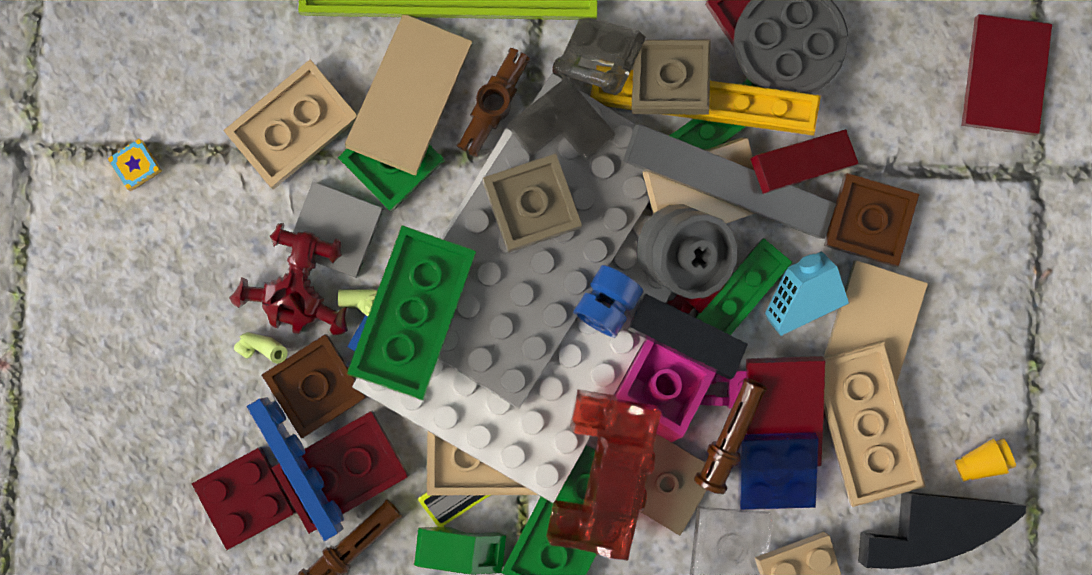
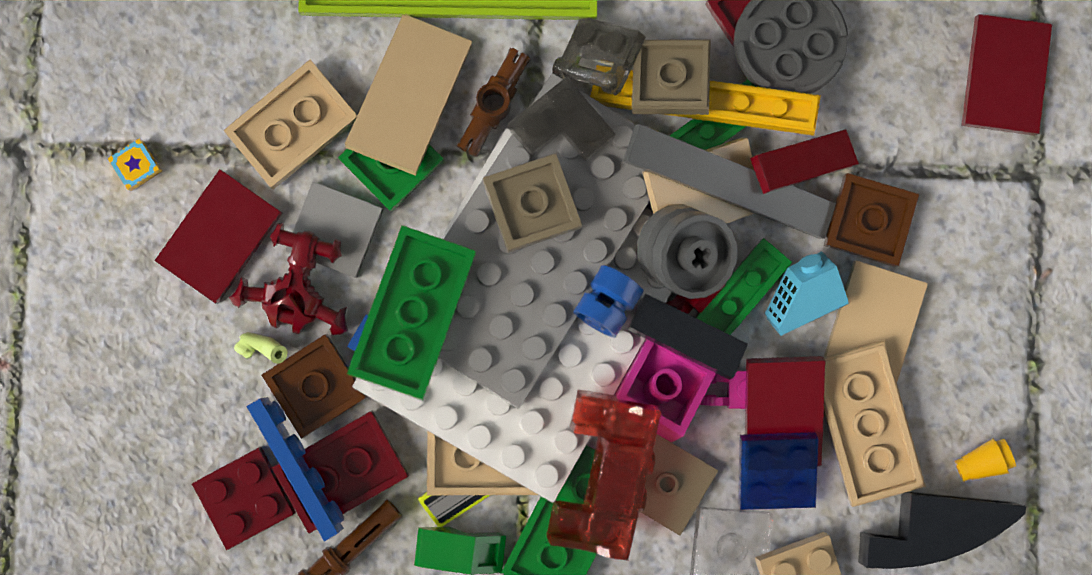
(218, 236): none -> dark red tile
(357, 298): yellowish green arm -> none
(724, 451): reddish brown pin -> none

